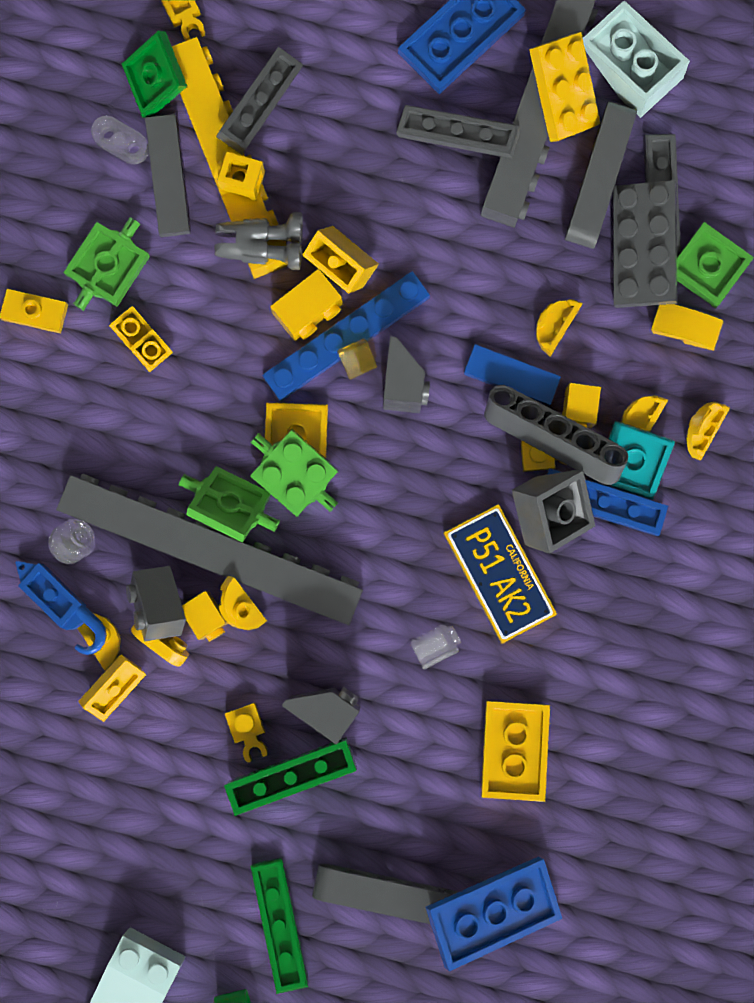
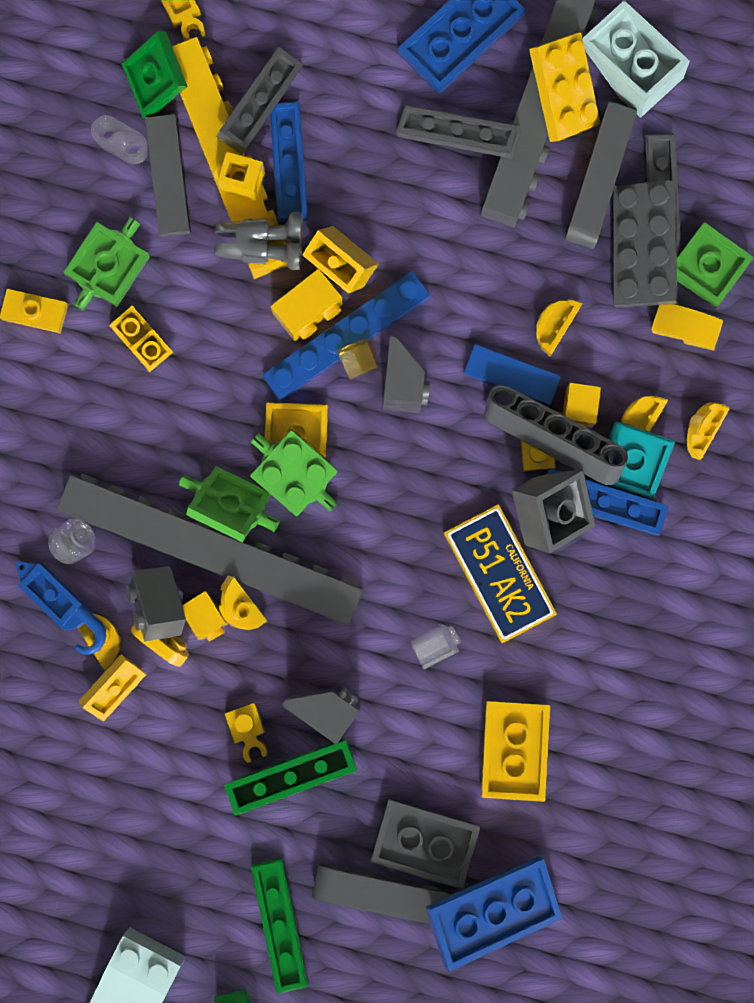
(288, 161): none -> blue tile
(425, 843): none -> dark grey plate

